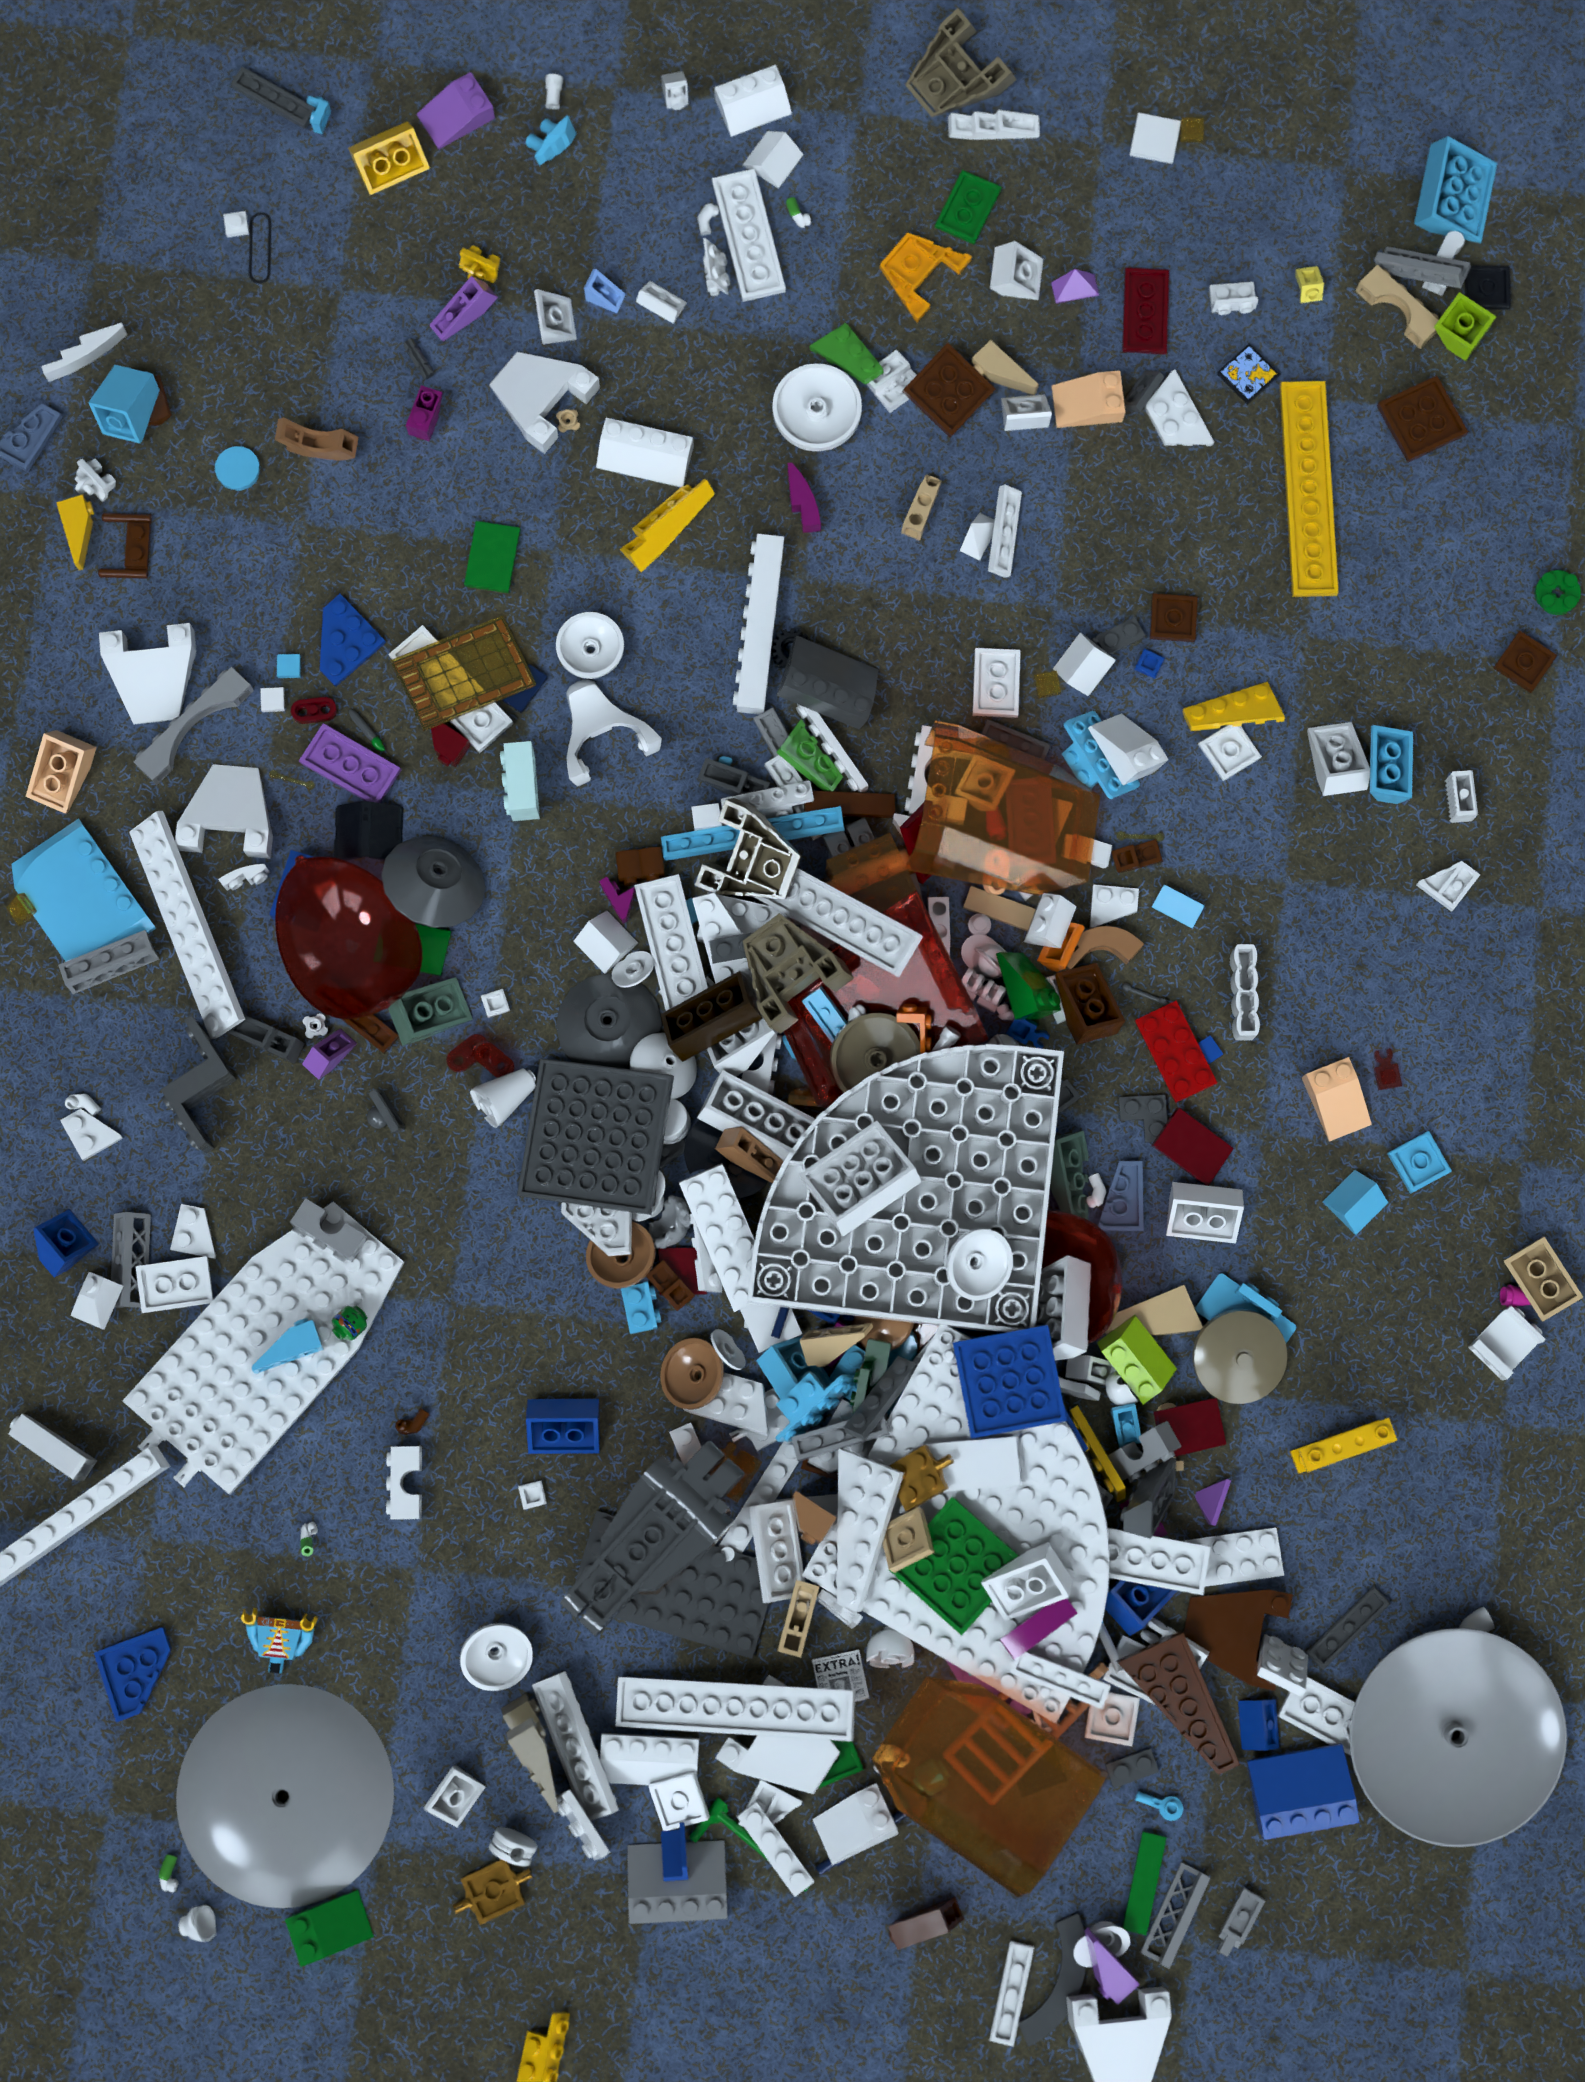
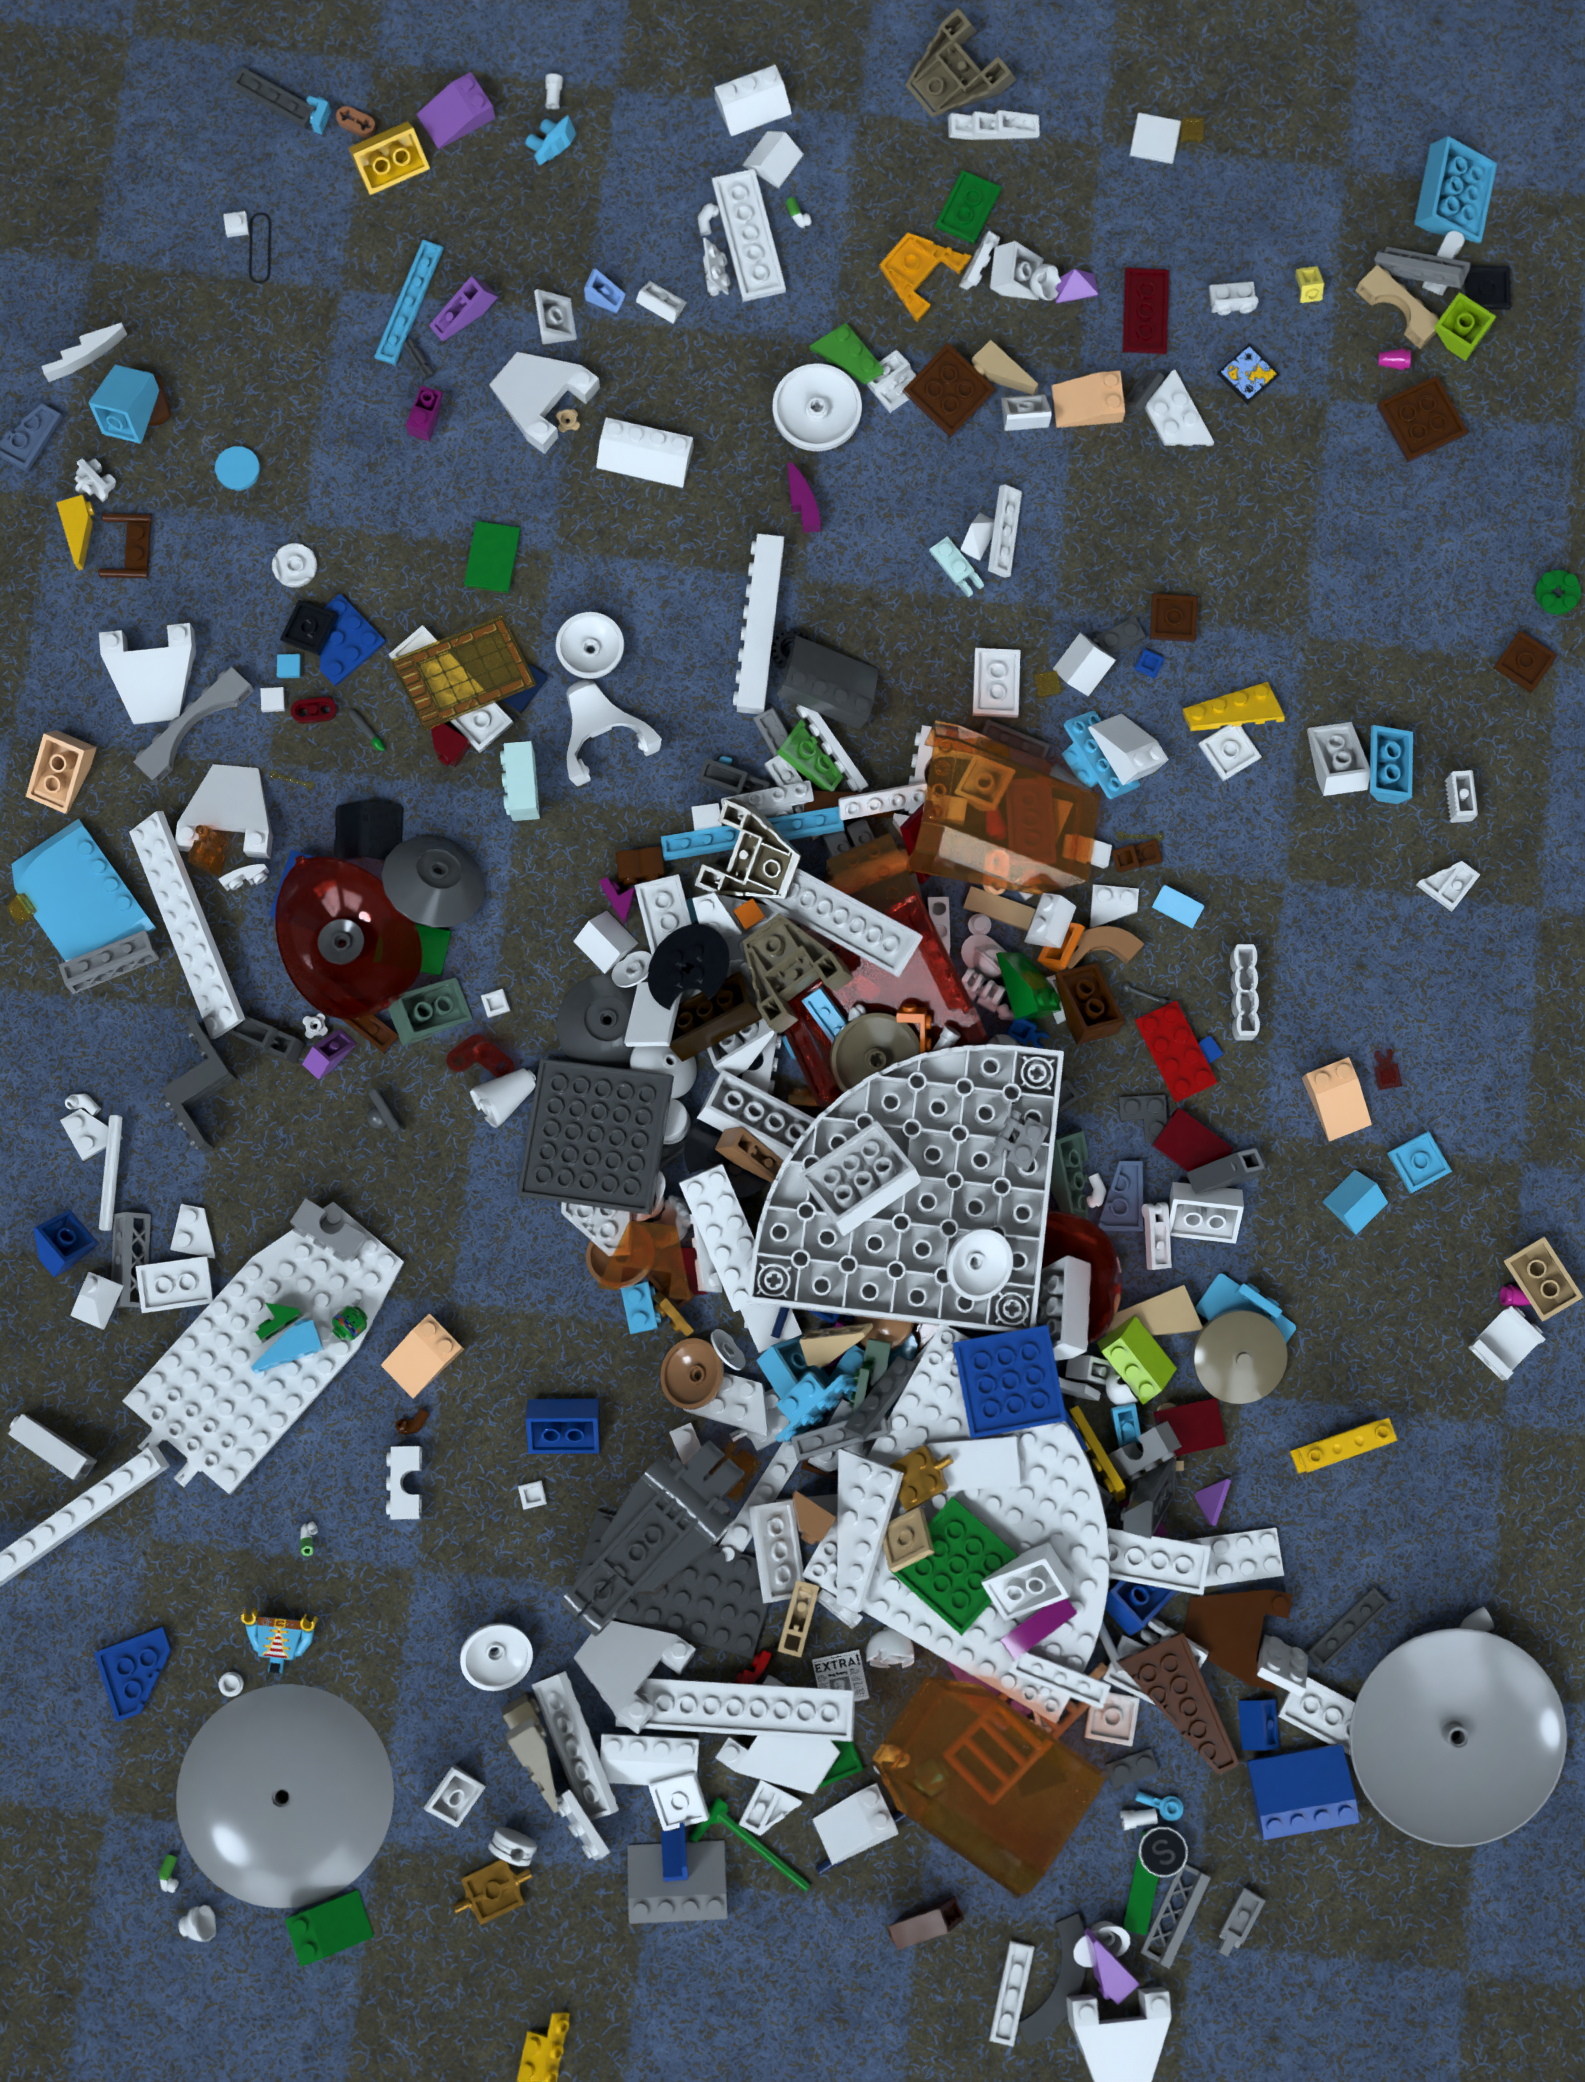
(110, 1172): none -> white axle
(205, 856): none -> clear orange plate
(231, 1684): none -> white plate
(283, 1316): none -> green slope
(301, 565): none -> white tile
(309, 627): none -> black tile
(329, 445): medium nougat arch -> none
(339, 931): none -> dark grey dish
(349, 765): medium lavender plate -> none
(353, 126): none -> nougat beam
(409, 302): none -> medium azure tile
(422, 1356): none -> light nougat slope
(479, 266): yellow hips -> none
(622, 1661): none -> white wedge
(649, 1021): none -> white tile
(649, 1248): none -> clear orange wing
(665, 1308): none -> pearl gold plate
(666, 523): yellow wedge -> none
(675, 90): white slope -> none
(688, 960): none -> black piece
(749, 914): none -> orange tile
(760, 1662): none -> red slope
(775, 1848): white plate -> none
(882, 801): none -> white bracket
(921, 507): tan leg -> none
(955, 565): none -> light aqua hinge
(979, 260): none -> white hinge
(1027, 1143): none -> light grey plate
(1044, 281): none -> white hair
(1138, 1818): none -> white pin
(1157, 1235): none -> white plate
(1162, 1851): none -> black tile
(1226, 1172): none -> dark grey slope
(1308, 489): yellow plate -> none
(1395, 359): none -> dark pink cone

